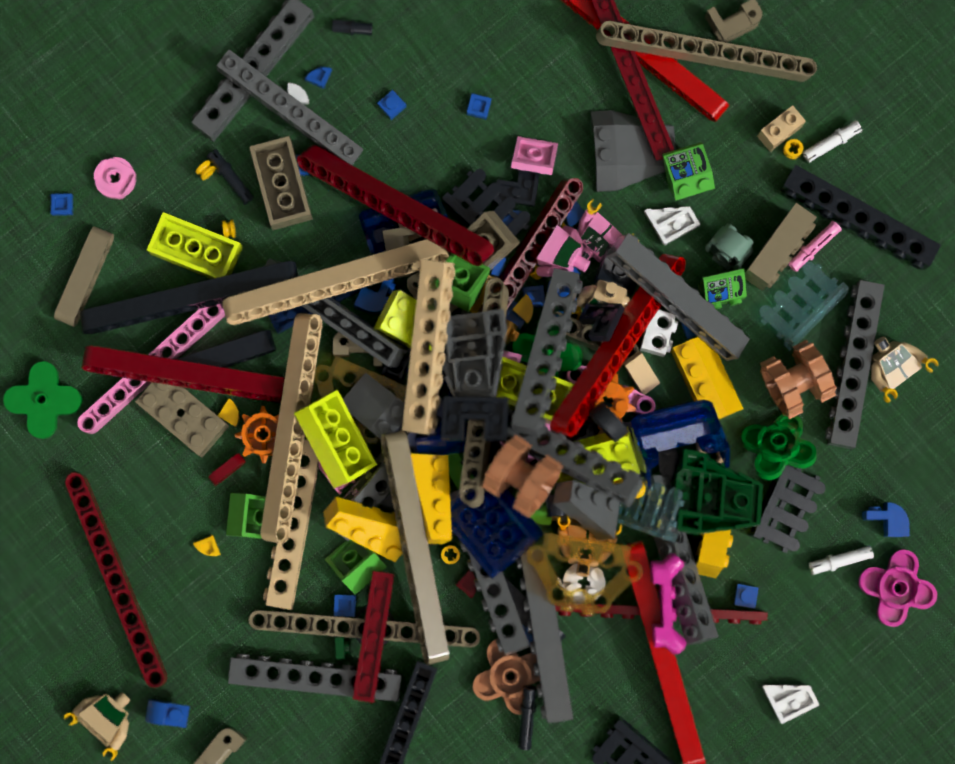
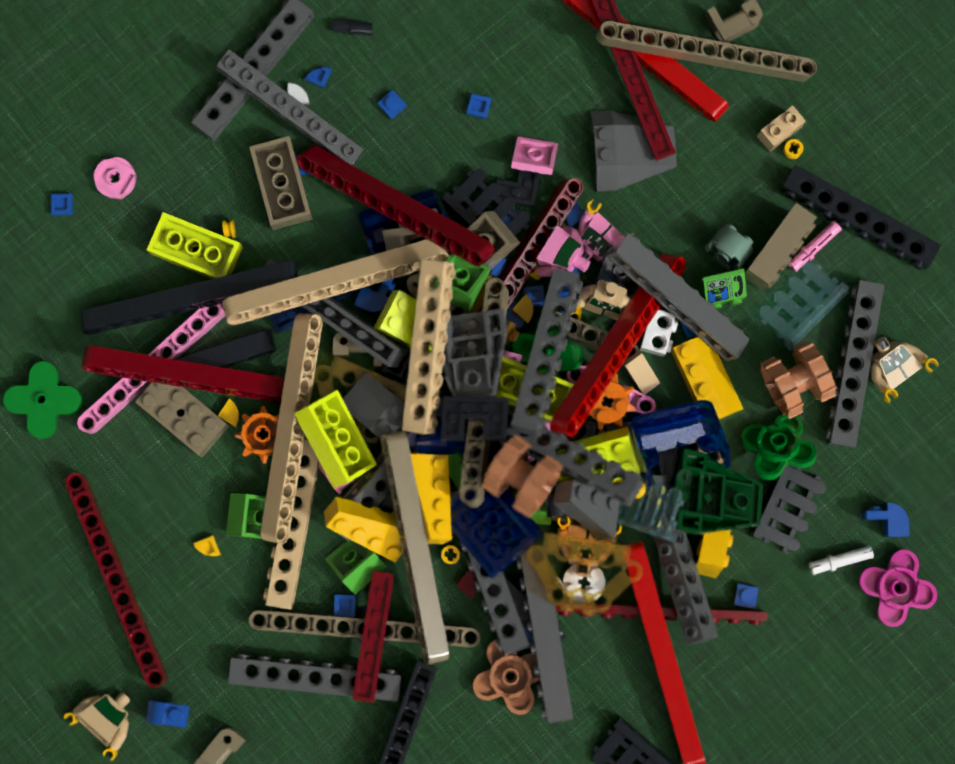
(84, 276): dark tan beam -> none
(205, 170): yellow bush -> none
(225, 169): black pin -> none
(227, 469): dark red beam -> none
(342, 647): dark green plate -> none
(527, 710): black pin -> none
(603, 318): black plate -> none
(608, 422): black tyre -> none
(664, 634): dark pink plate -> none
(672, 222): white wing -> none
(688, 171): bright green slope -> none
(790, 700): white wing -> none
(840, 136): white pin -> none

